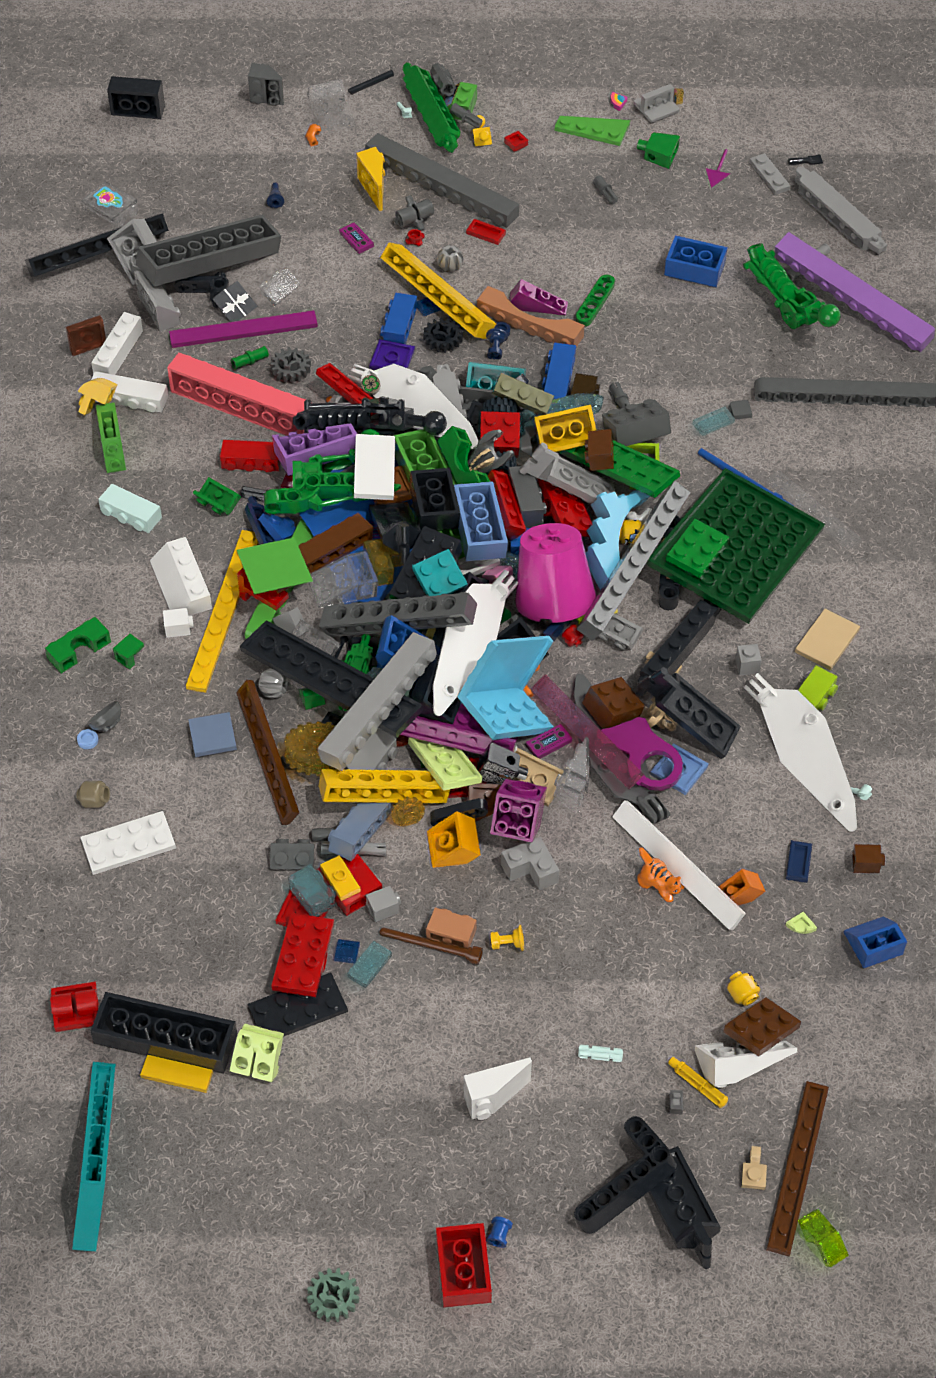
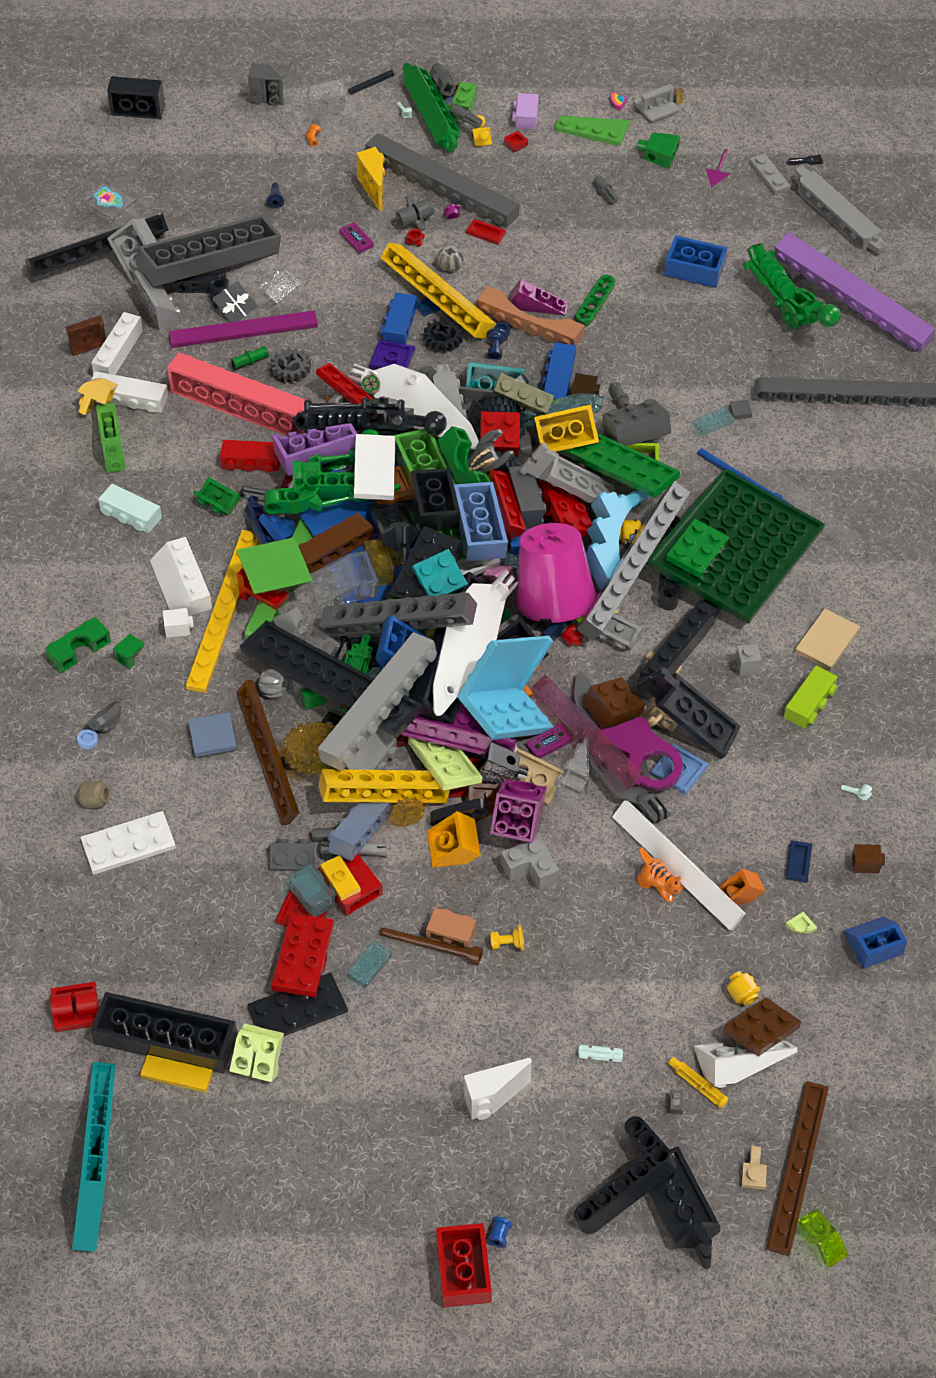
(341, 1288): sand green gear -> none
(347, 951): clear blue tile -> none
(383, 903): light grey brick -> none
(452, 211): none -> magenta plate
(526, 111): none -> lavender brick
(599, 450): reddish brown brick -> none
(633, 516): white arm -> none
(807, 748): white wing -> none

